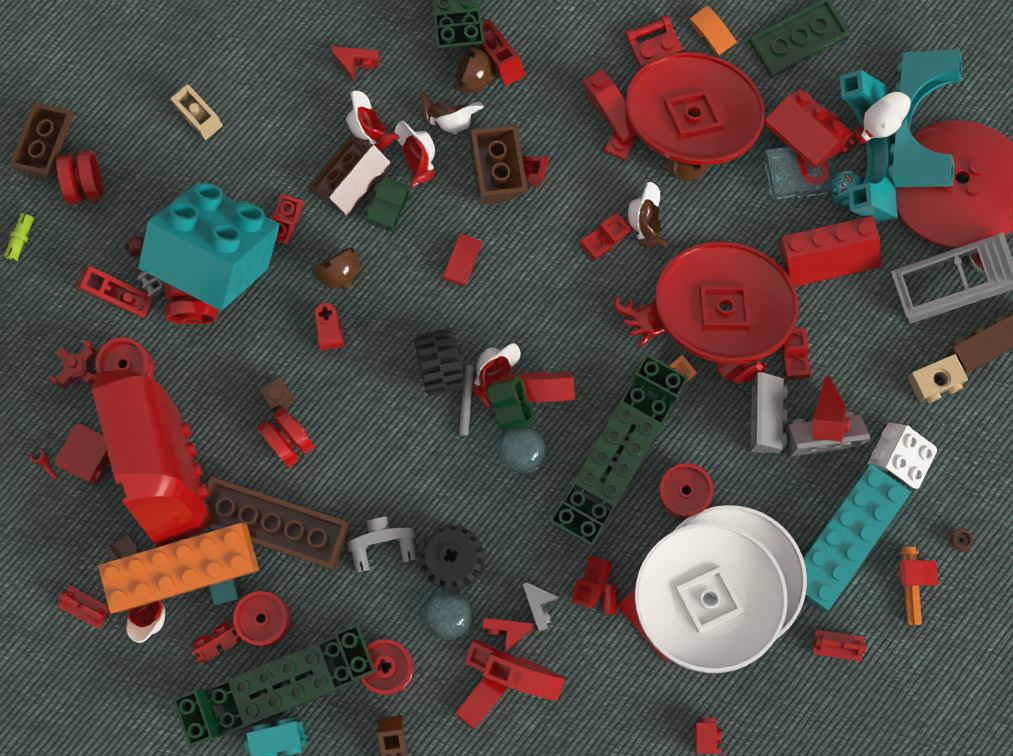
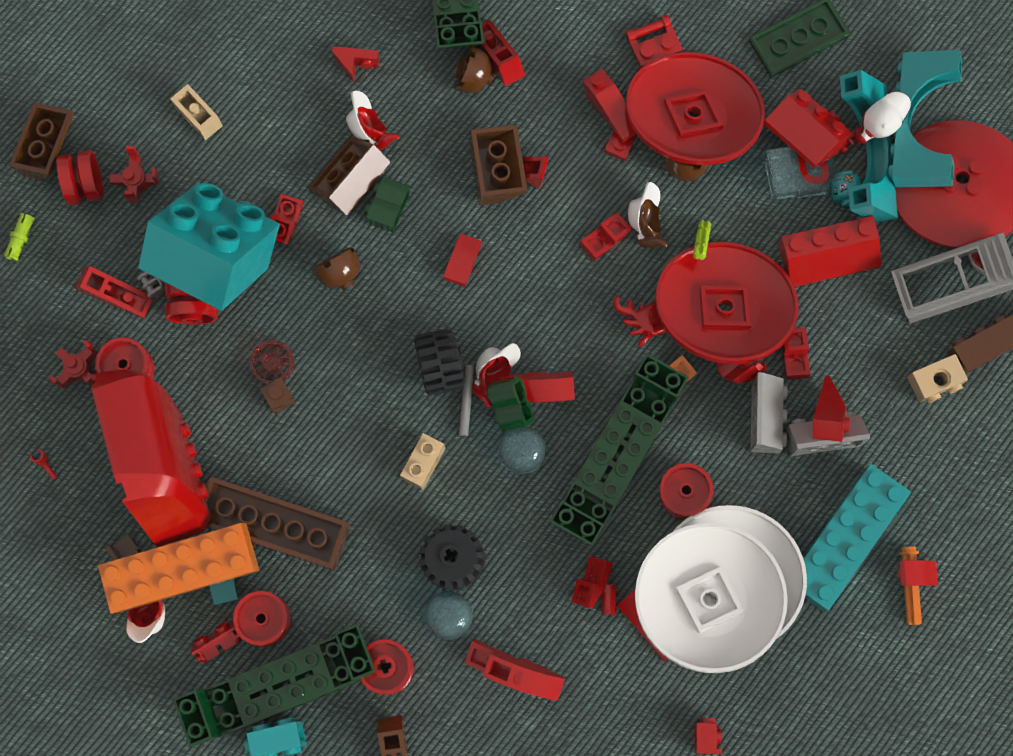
(83, 606): red hinge -> none
(84, 454): red bracket -> none
(134, 177): none -> red piece
(135, 245): clear red plate -> none
(271, 361): none -> clear red wheel
(285, 437): red wheel -> none
(328, 331): red piece -> none
(380, 532): light grey connector -> none
(419, 152): red hair -> none
(423, 461): none -> tan brick
(448, 117): hair -> none
(480, 702): red slope -> none
(514, 630): red slope -> none
(536, 598): light grey slope -> none
(702, 240): none -> lime axle
(713, 30): orange slope -> none
(838, 645): red hinge -> none
(903, 454): white bracket -> none
(967, 537): reddish brown plate -> none

